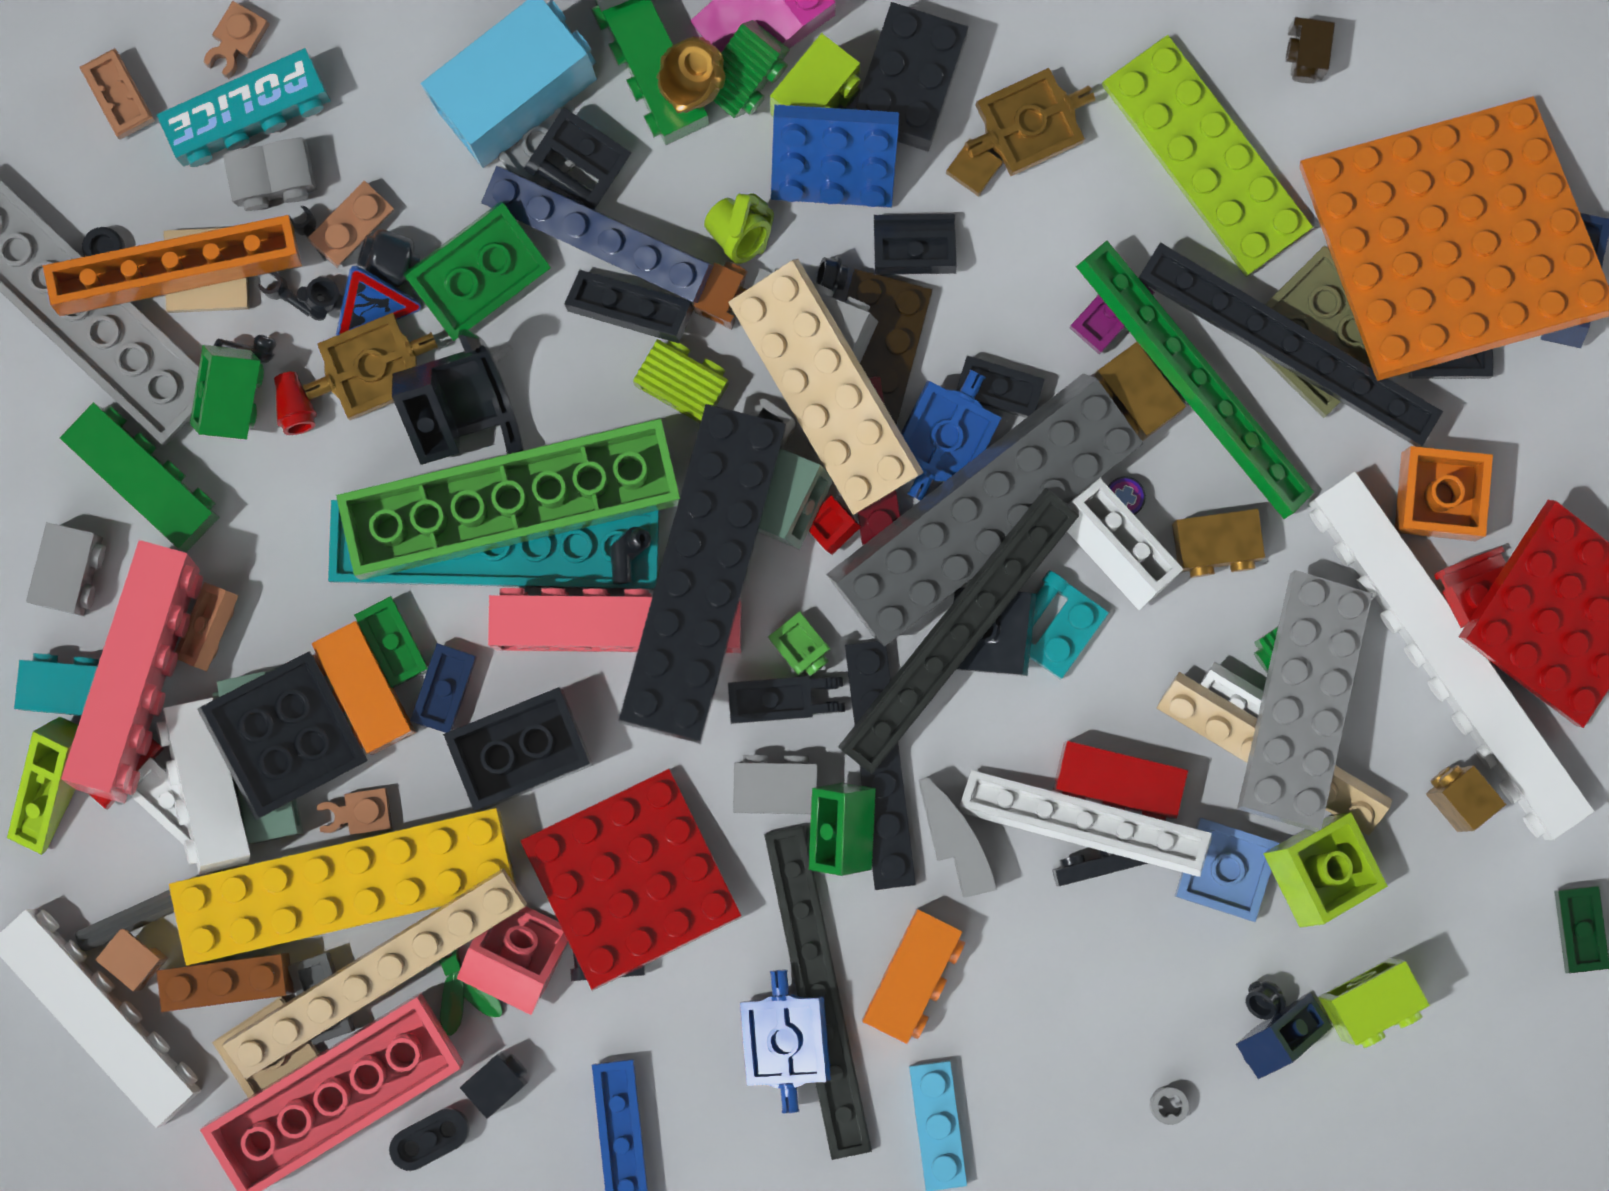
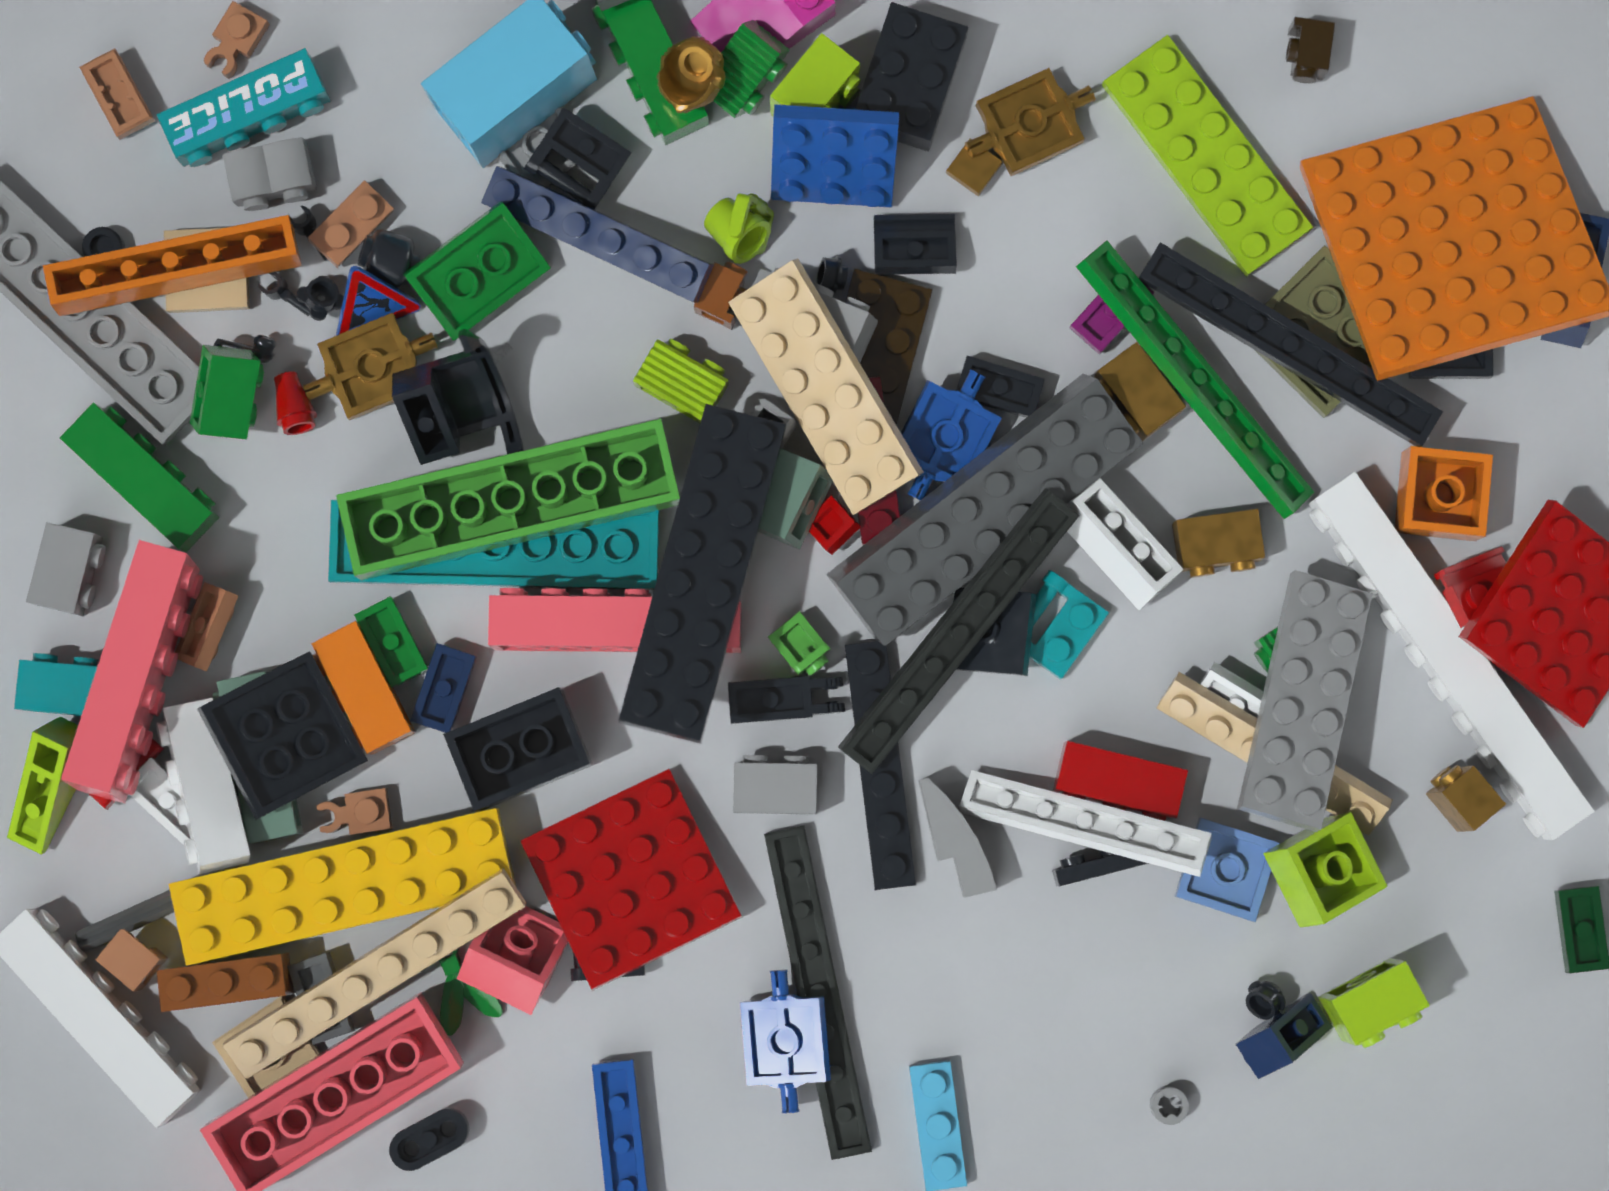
(495, 1083): black brick -> none
(625, 550): black arm -> none
(629, 306): black plate -> none
(841, 829): green brick -> none
(914, 977): orange brick -> none
(1129, 492): tile -> none

